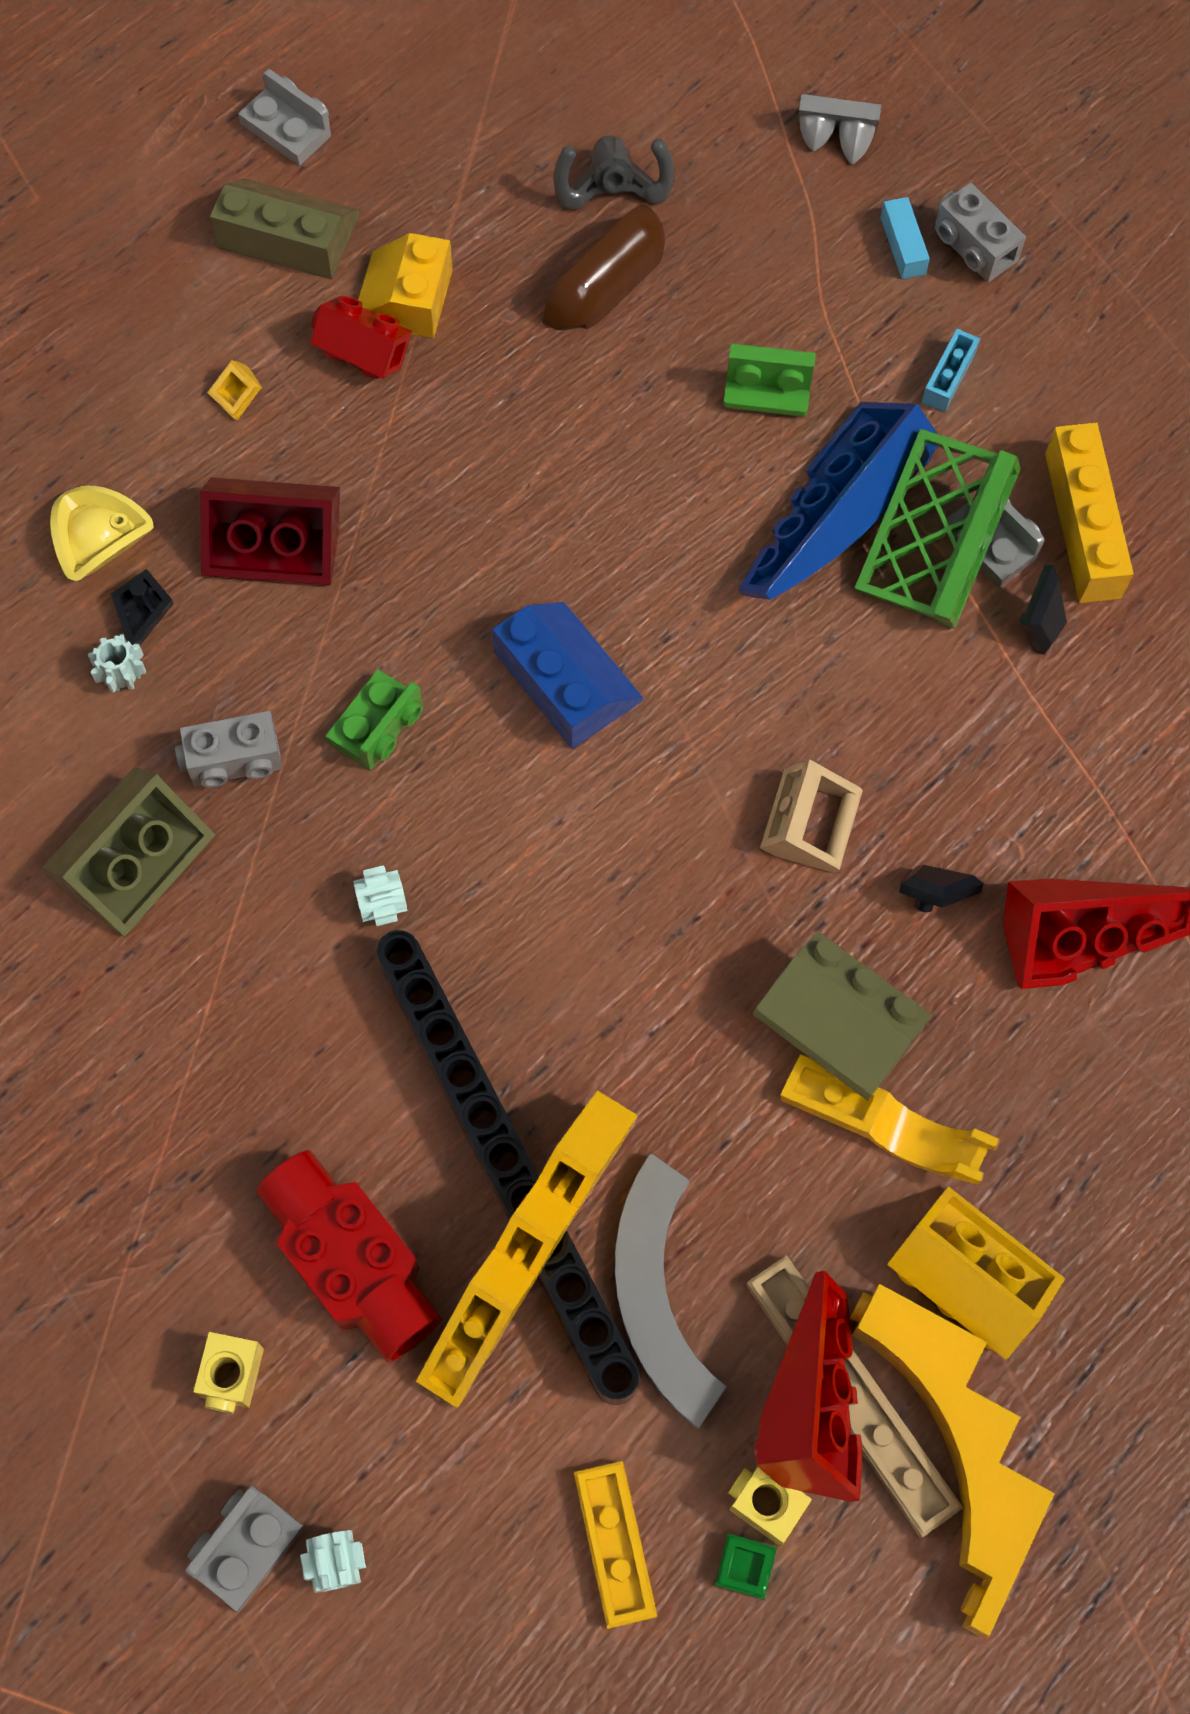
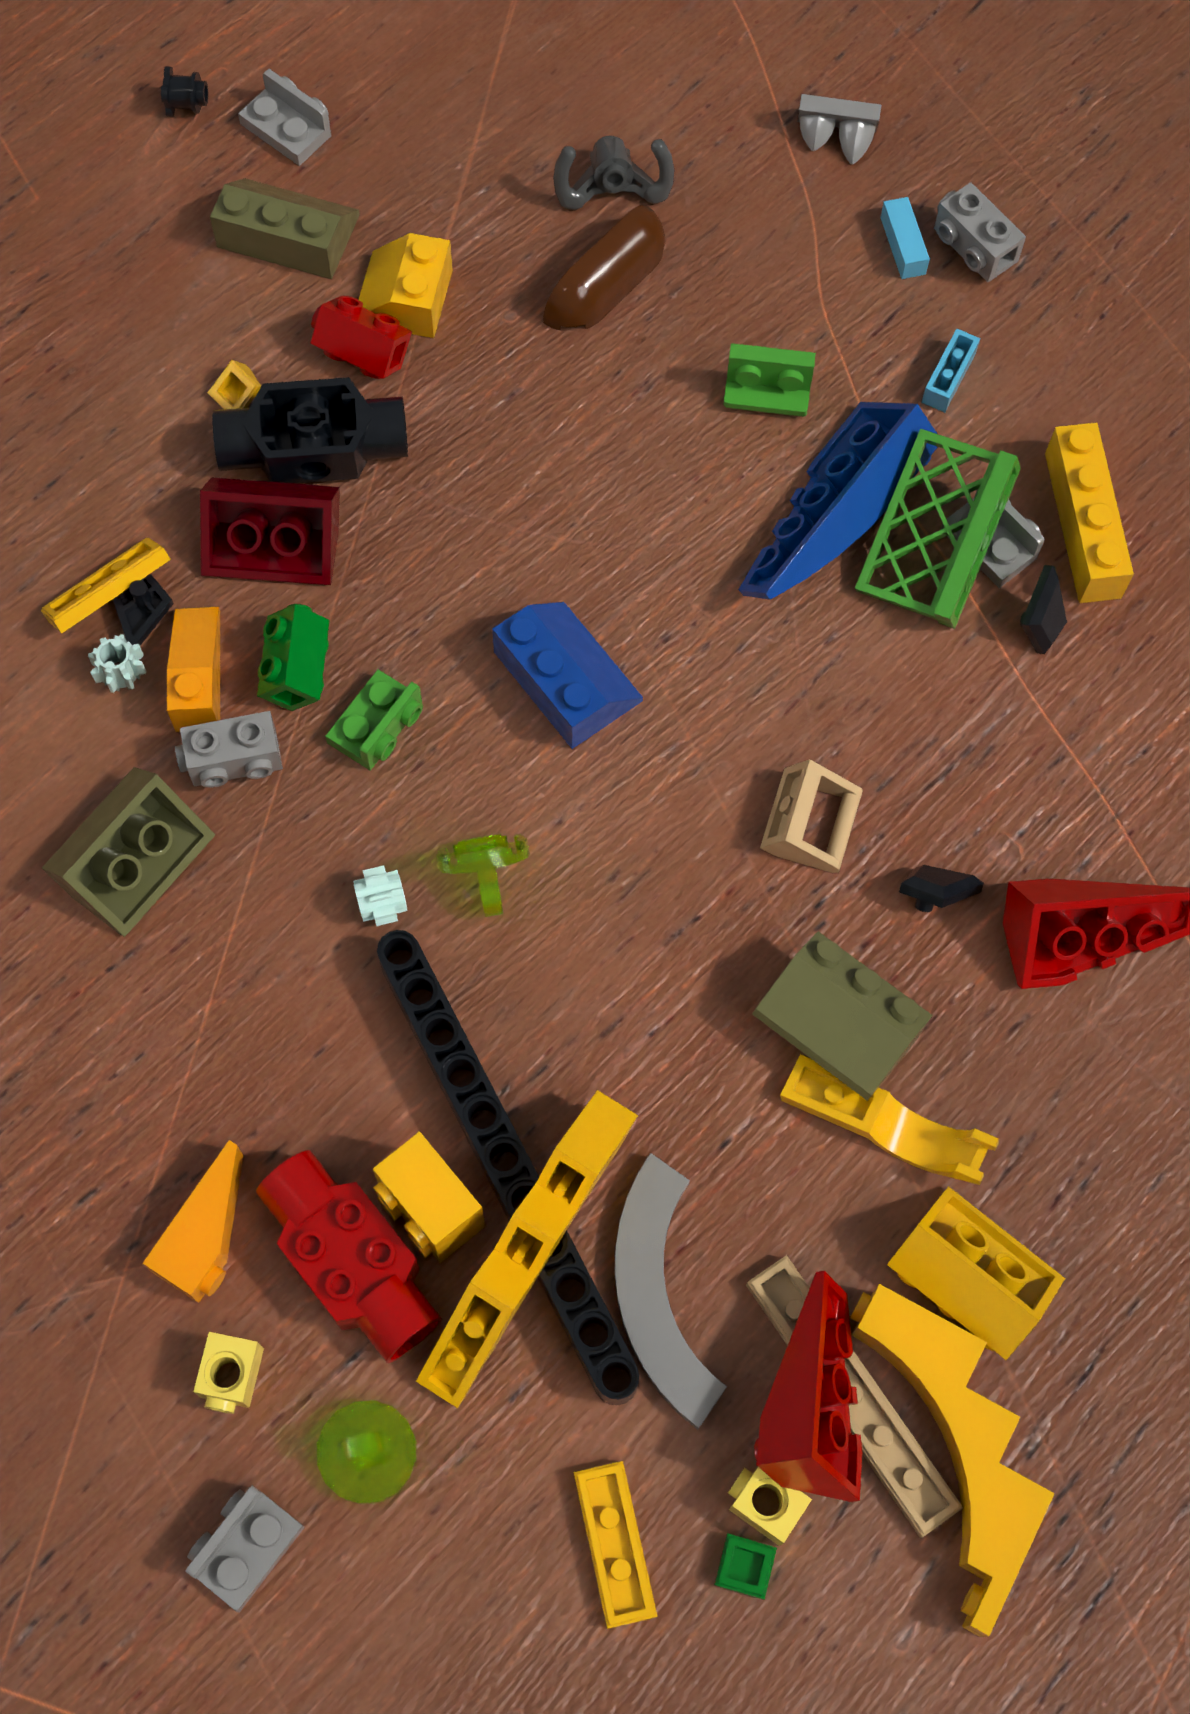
(94, 528): light yellow hat -> none
(105, 584): none -> yellow tile
(183, 92): none -> black brick
(194, 667): none -> light orange slope
(199, 1237): none -> light orange slope
(293, 657): none -> green brick
(310, 431): none -> black brick
(332, 1561): light aqua gear -> none
(366, 1452): none -> clear neon green tile
(429, 1197): none -> yellow brick
(483, 857): none -> clear neon green tile

